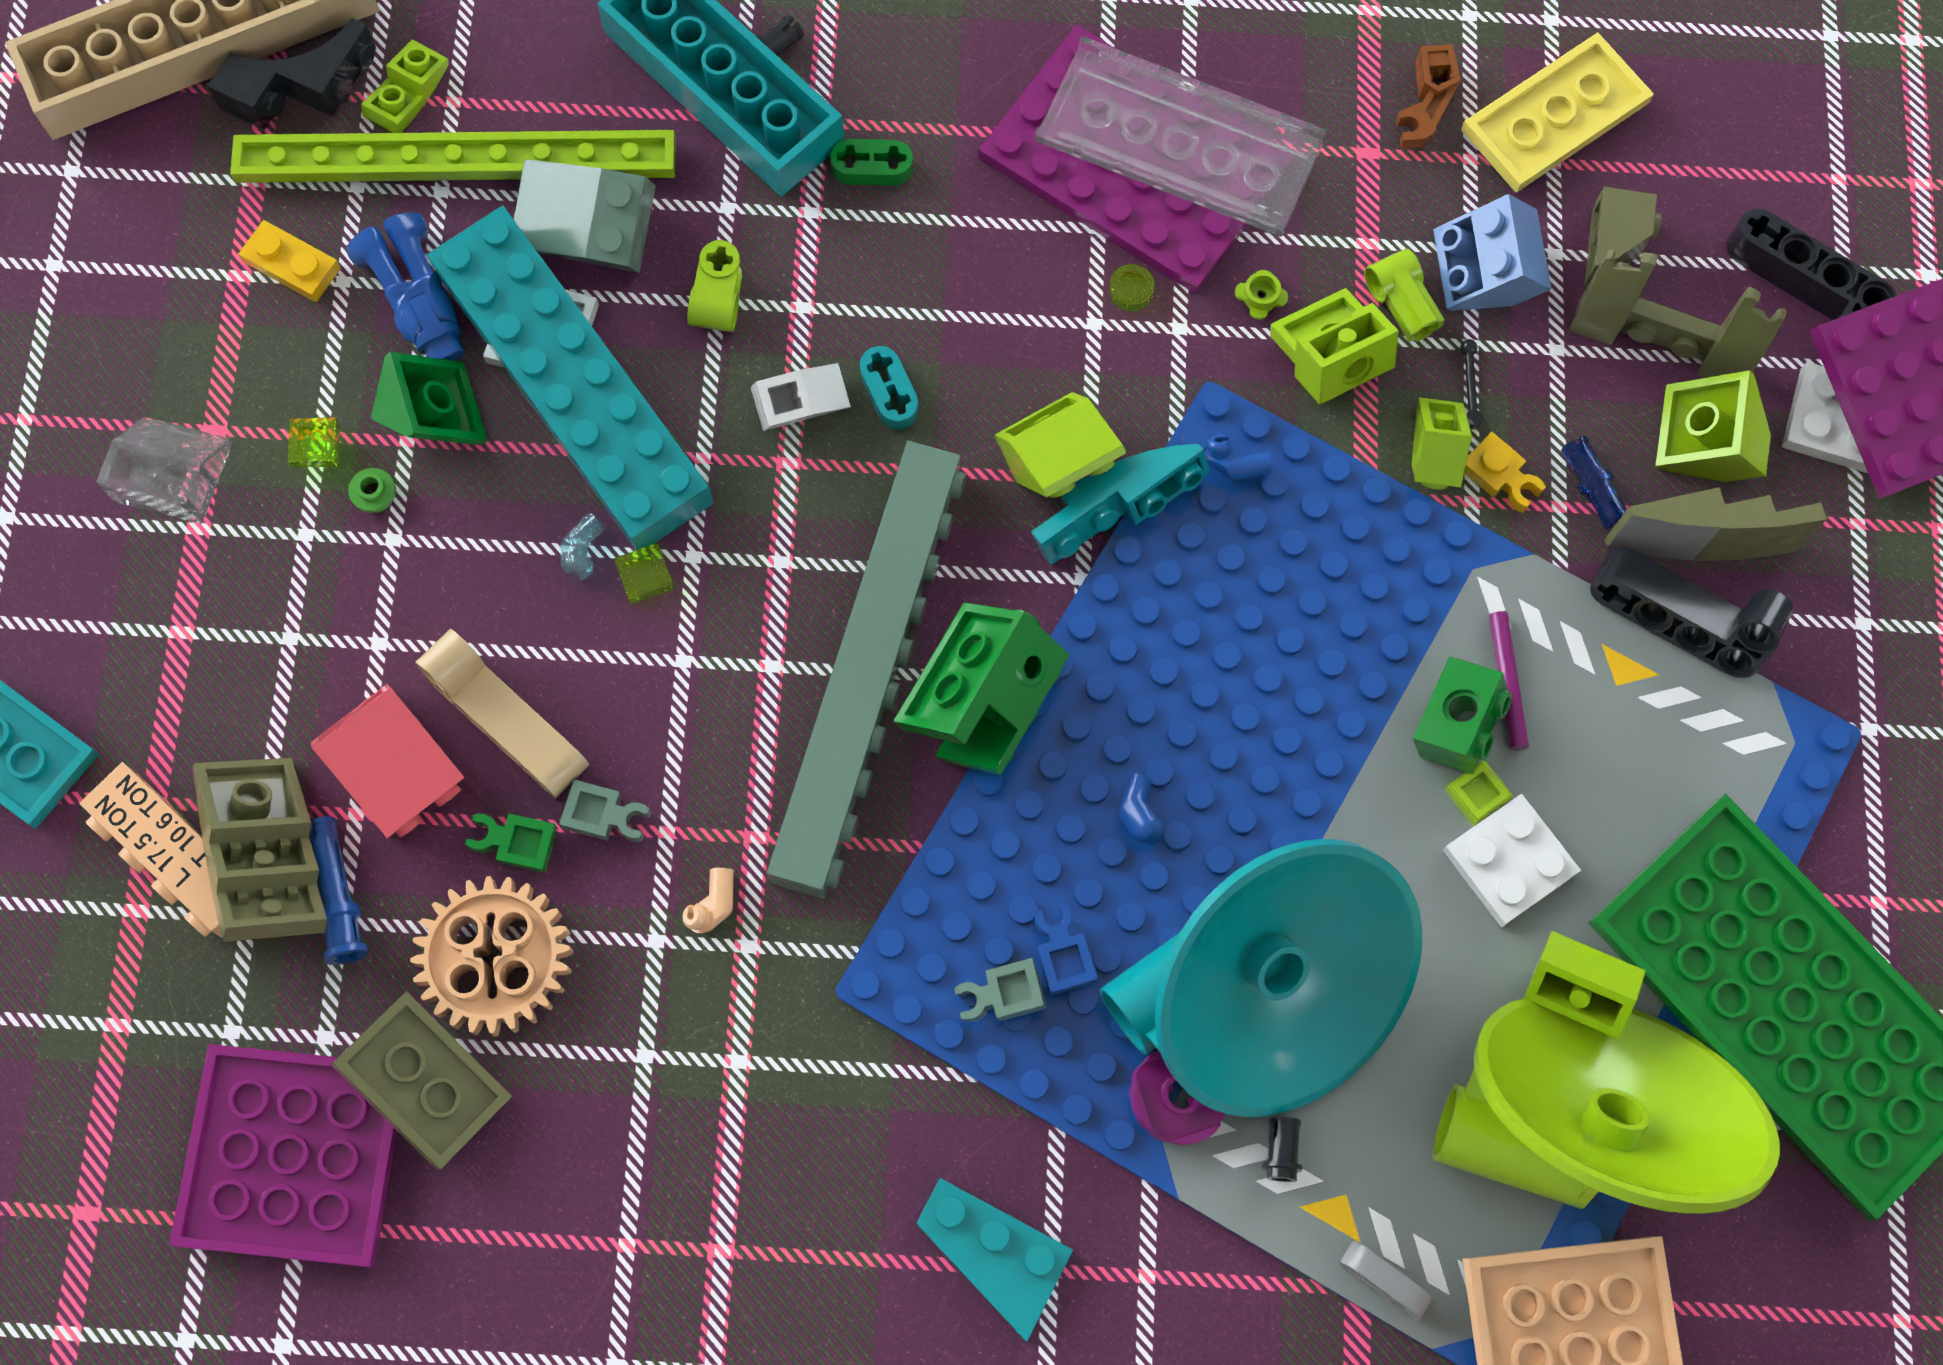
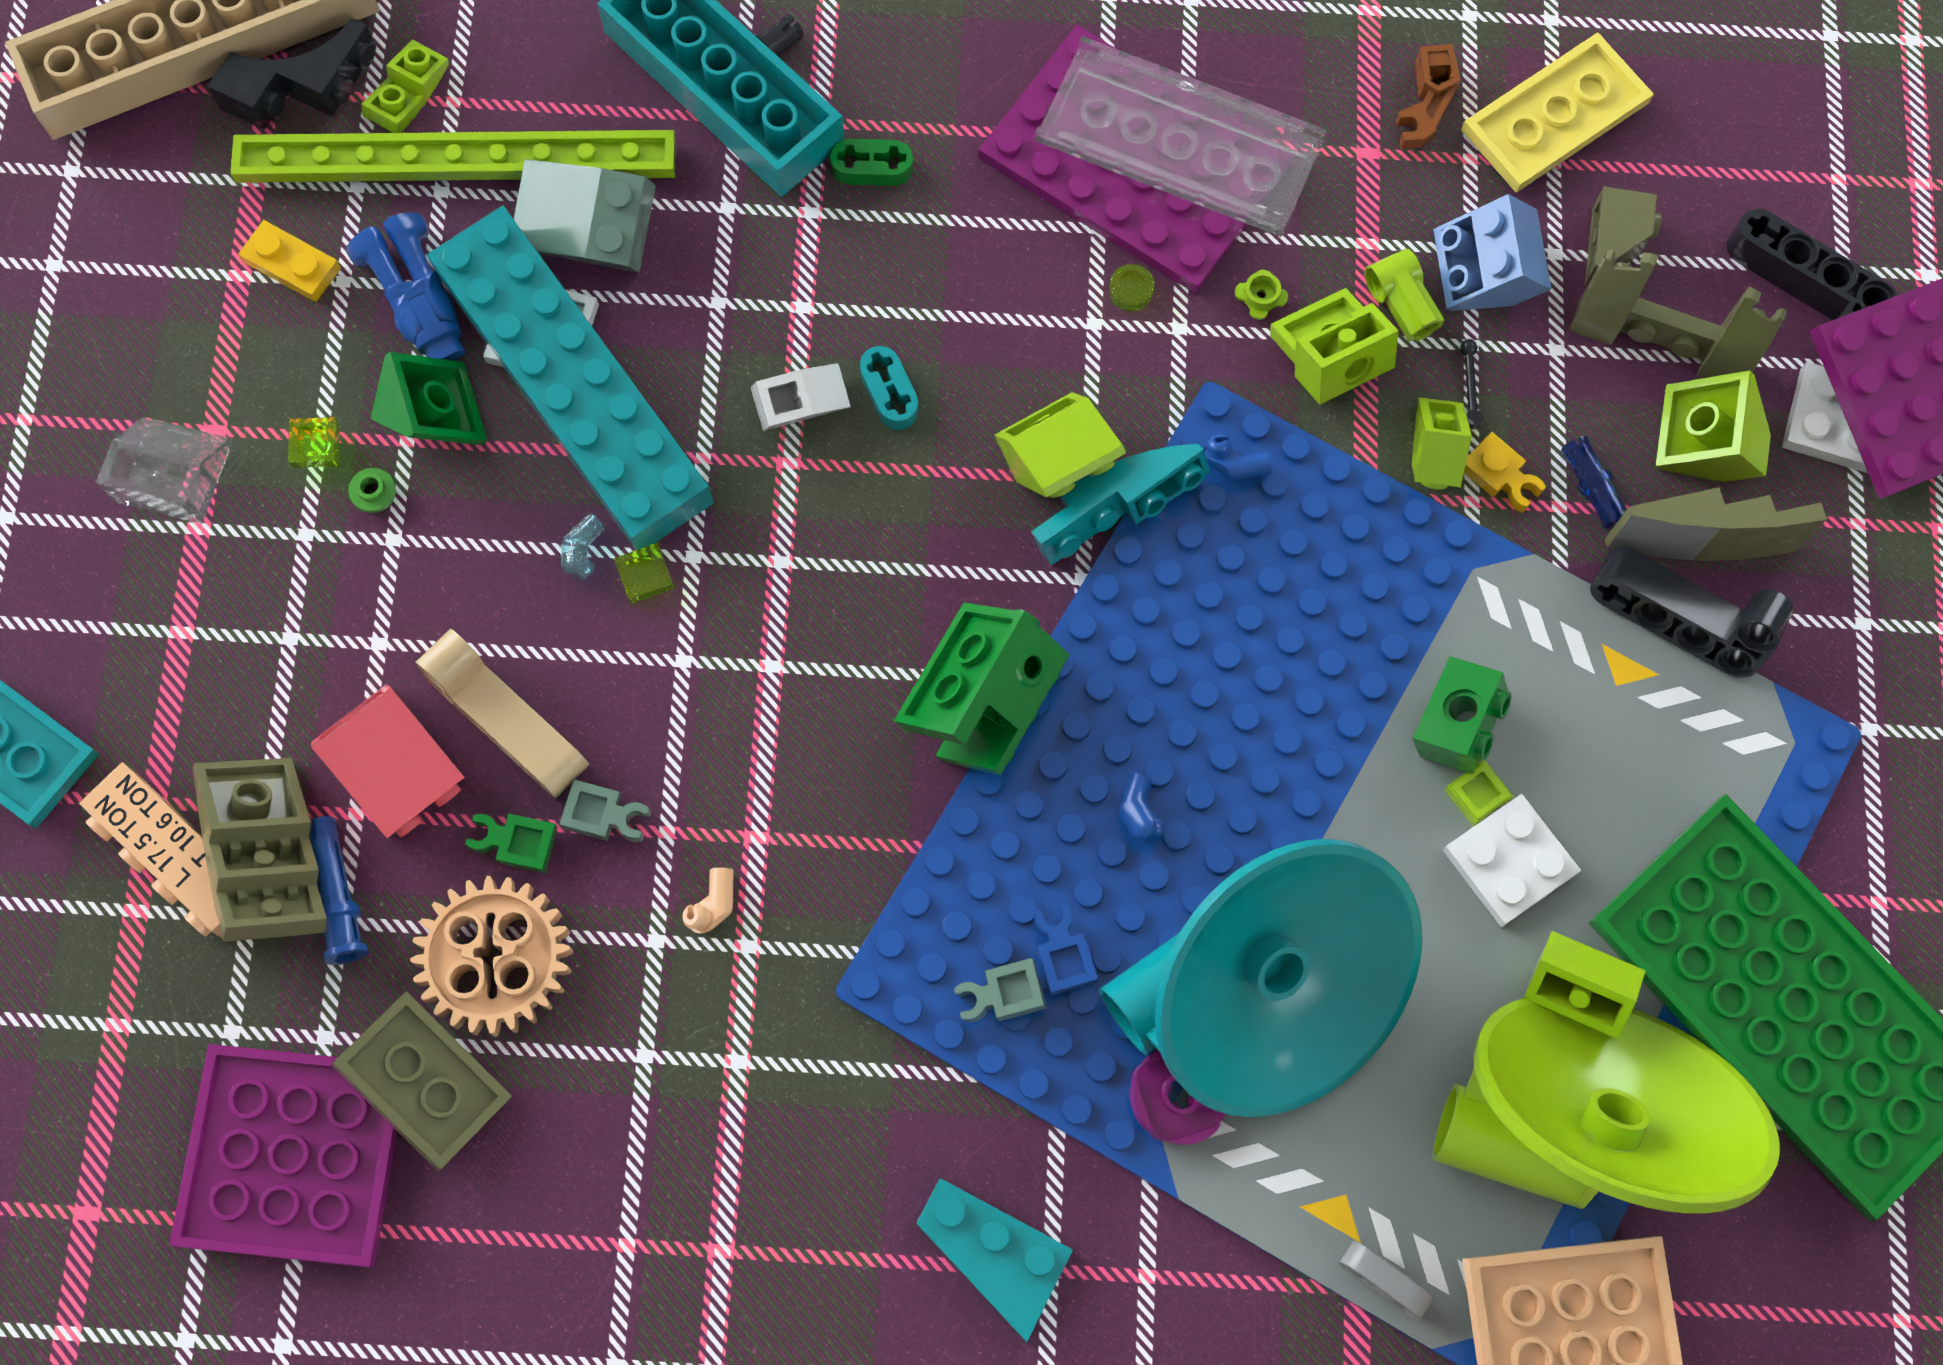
(716, 293): lime piece -> none
(865, 672): sand green brick -> none
(1283, 1149): black pin -> none
(1506, 663): magenta bar -> none

